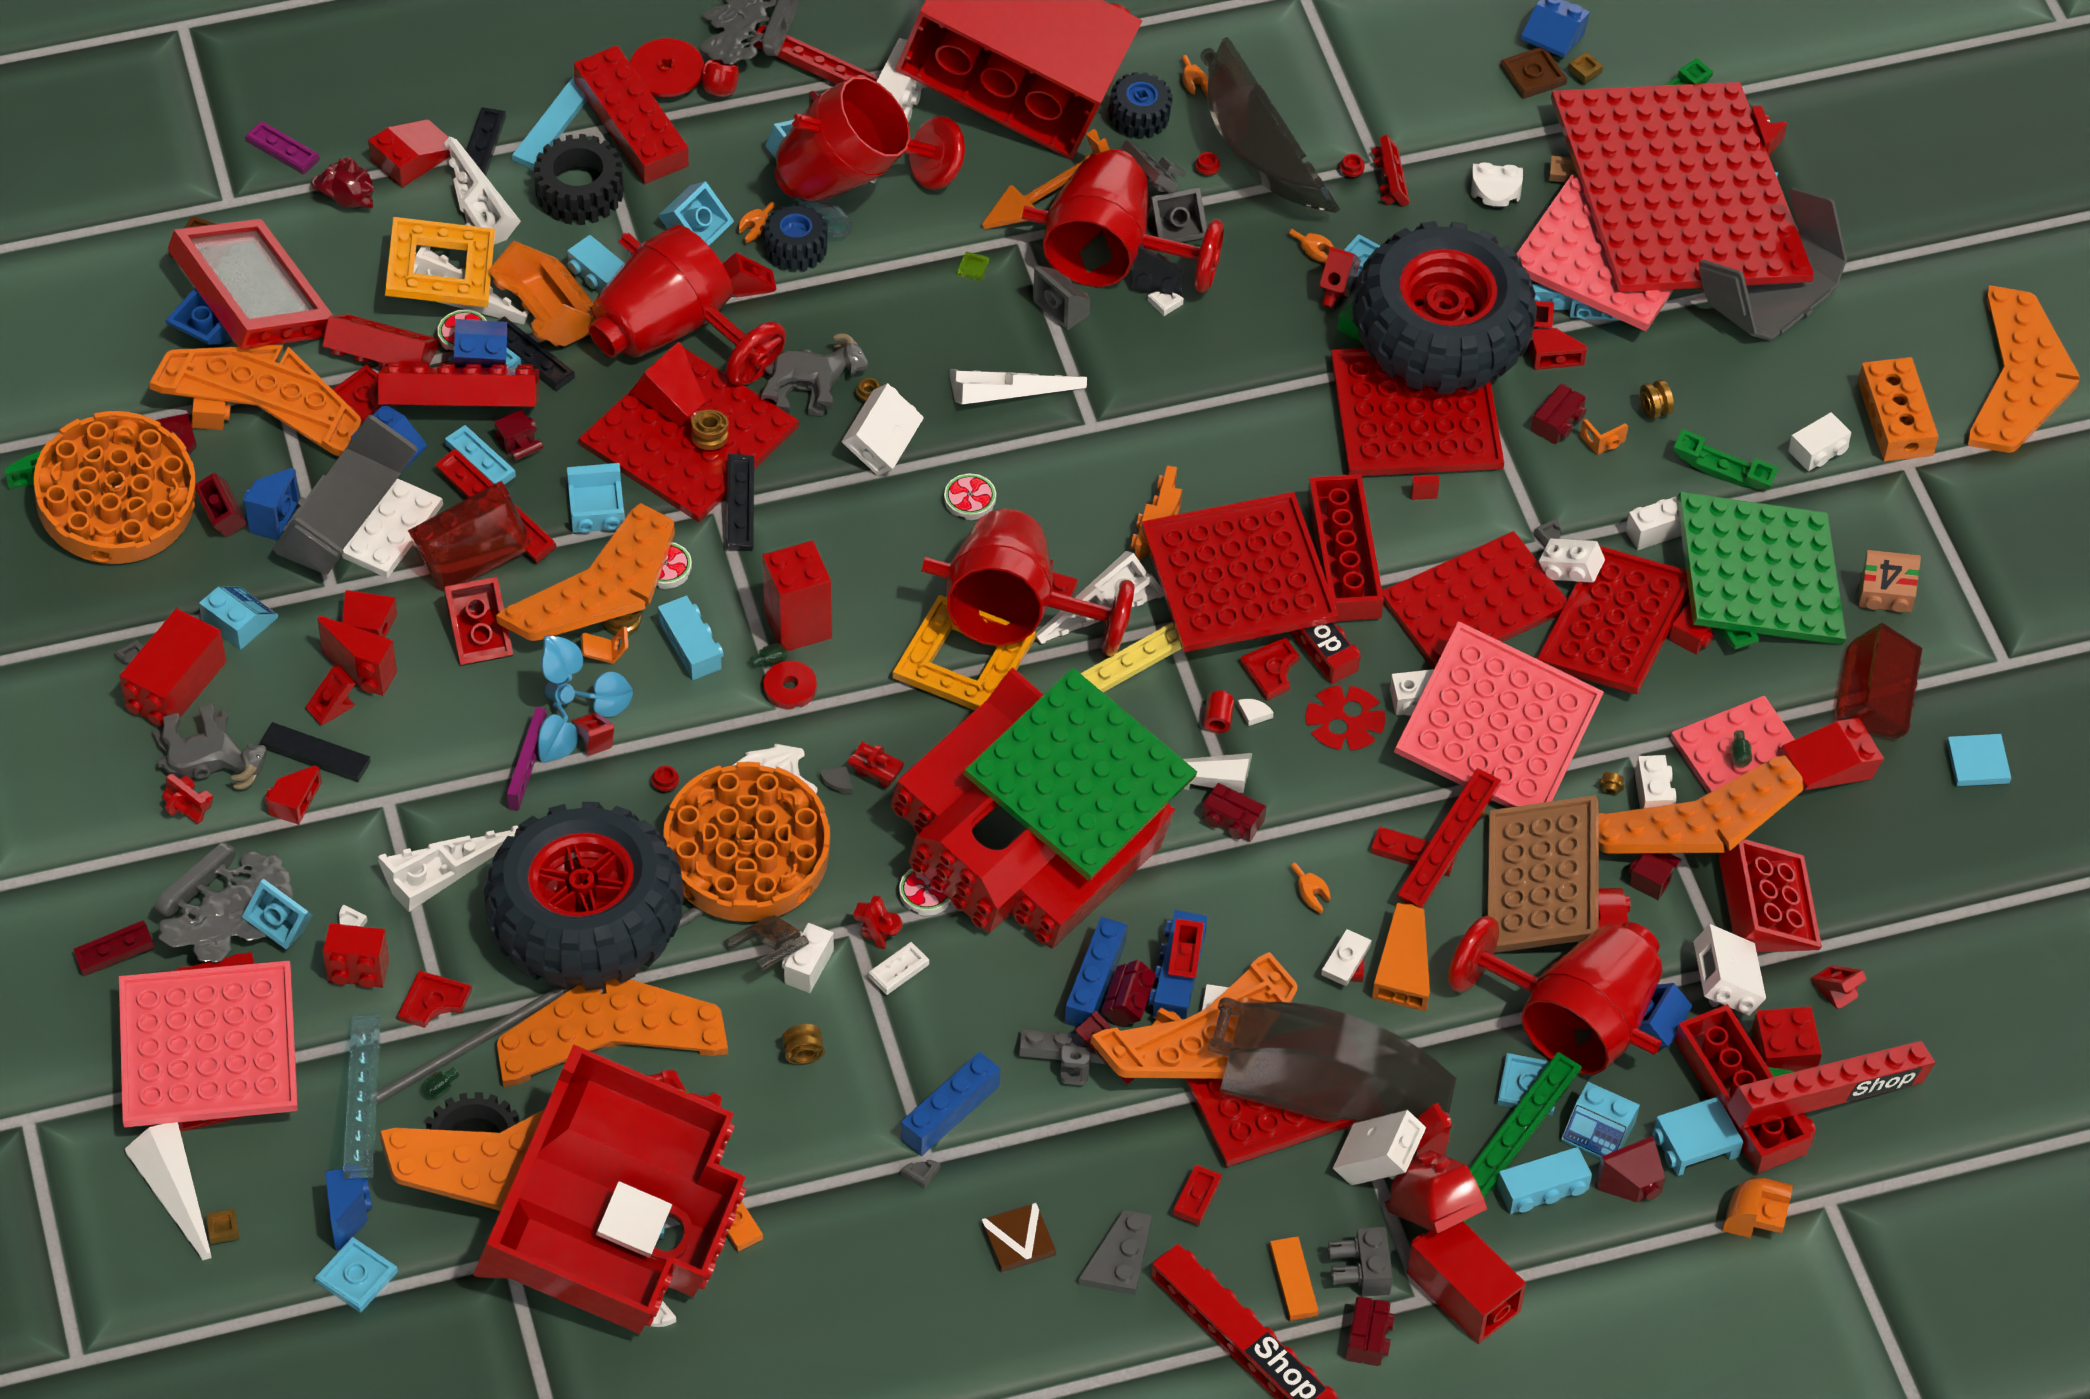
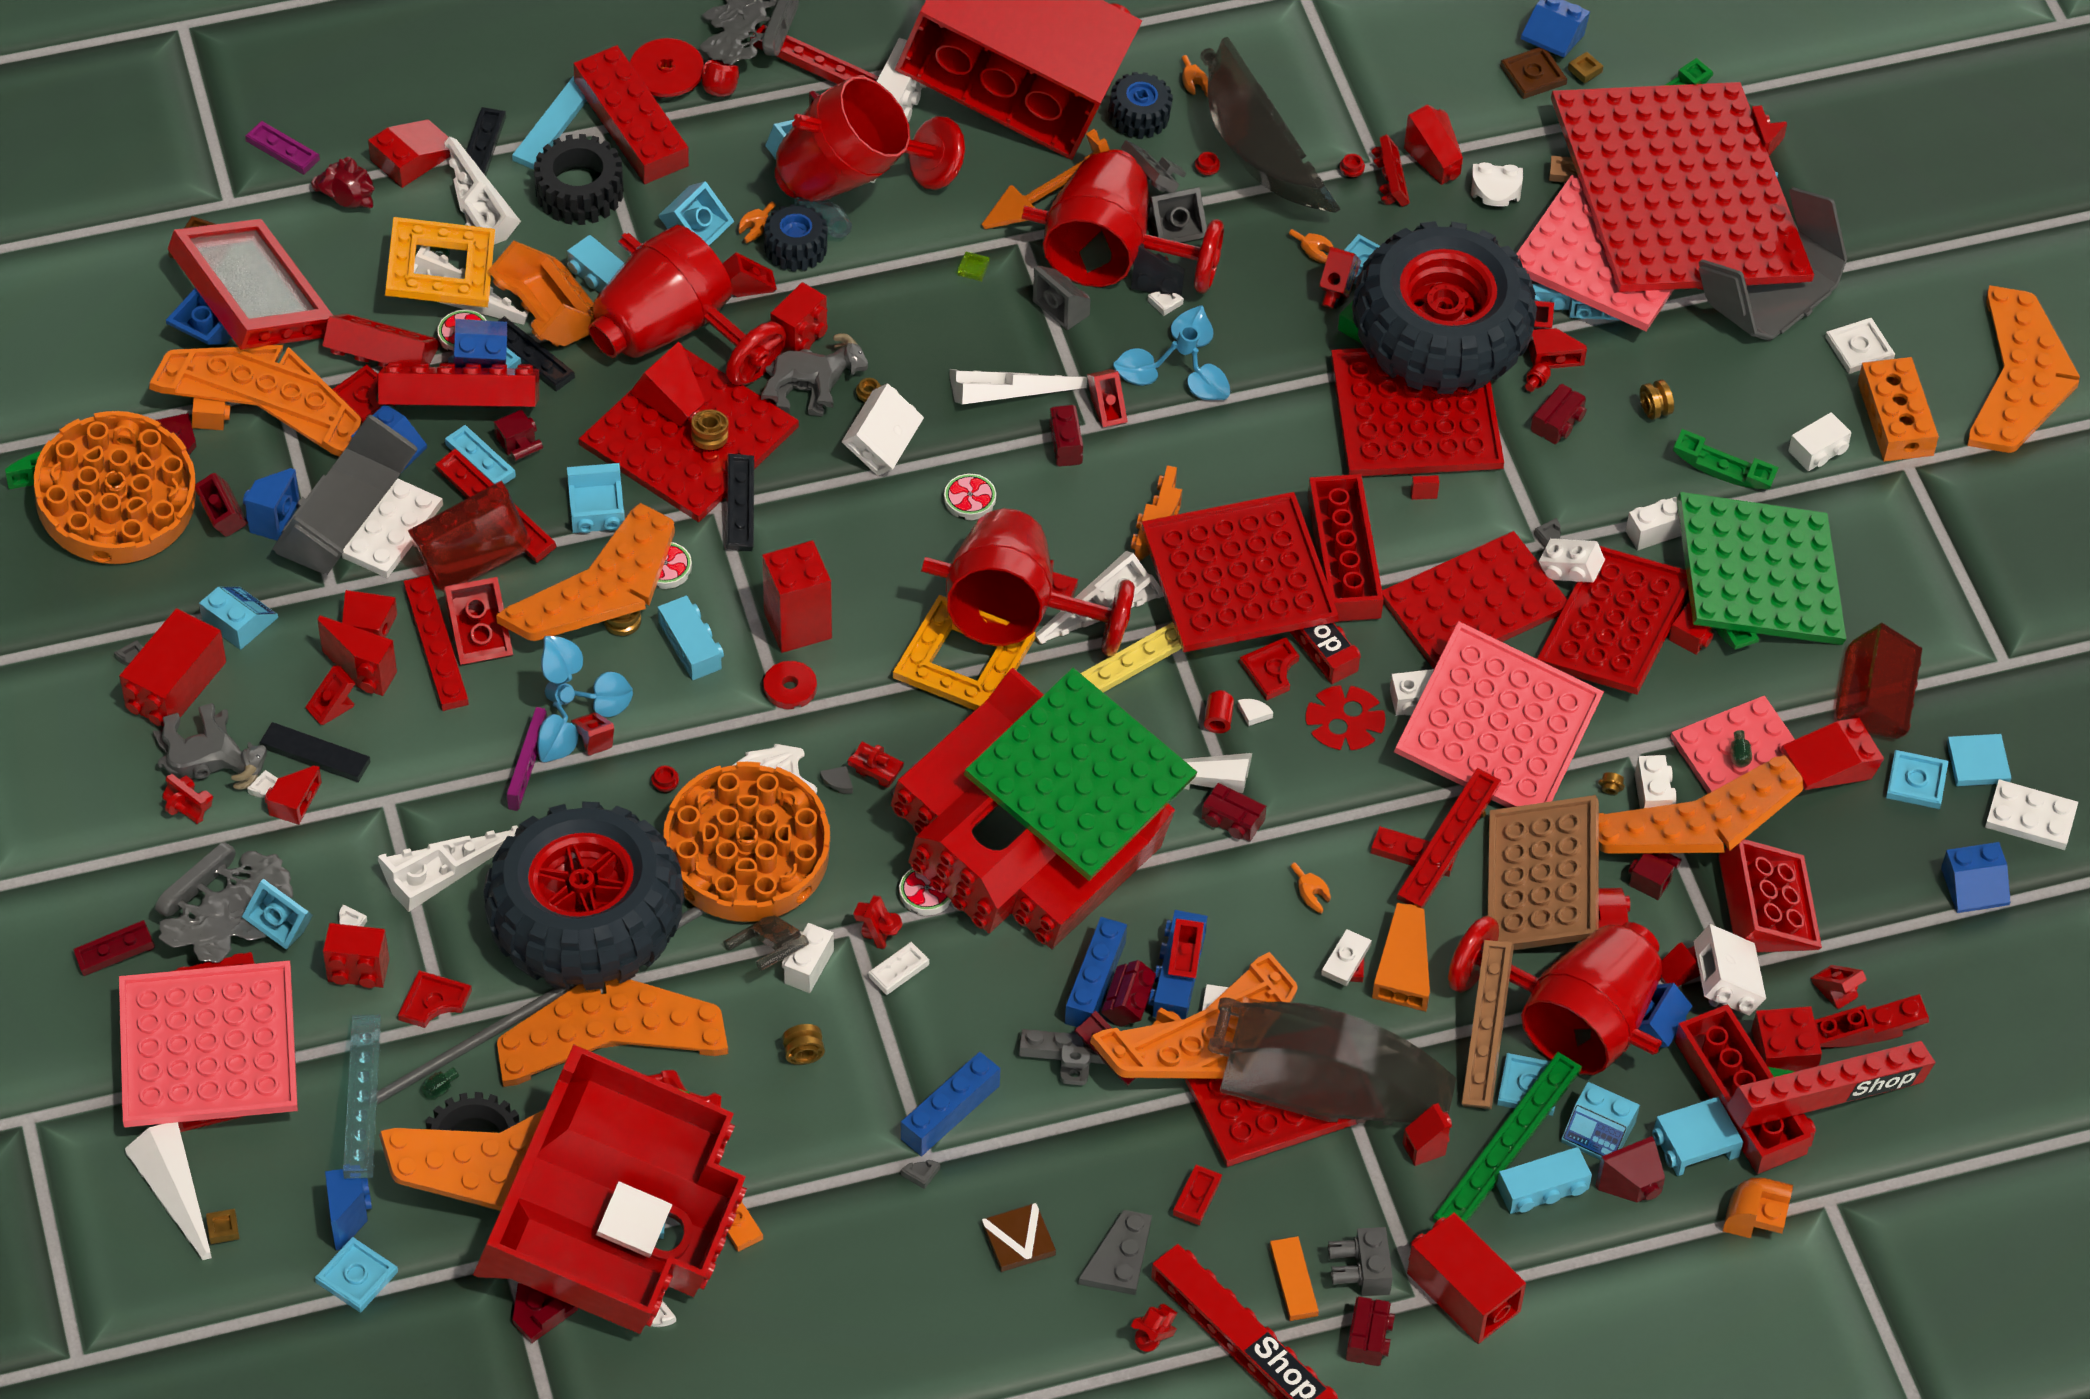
(262, 784): none -> white tile
(436, 643): none -> red plate
(538, 1312): none -> dark red plate
(604, 649): orange bracket -> none
(769, 655): clear green cylinder -> none
(802, 316): none -> red brick
(1066, 435): none -> dark red brick
(1107, 397): none -> red slope
(1154, 1327): none -> red hips
(1191, 331): none -> dark azure plant
(1379, 1148): white piece -> none
(1433, 143): none -> red slope
(1435, 1193): red windscreen -> none
(1488, 1024): none -> medium nougat plate
(1537, 376): none -> red cylinder
(1606, 441): orange bracket -> none
(1680, 965): none -> red slope
(1859, 344): none -> white tile
(1873, 1025): none -> red slope
(1889, 581): nougat slope -> none
(1917, 779): none -> medium azure tile
(1977, 877): none -> blue slope
(2031, 814): none -> white plate

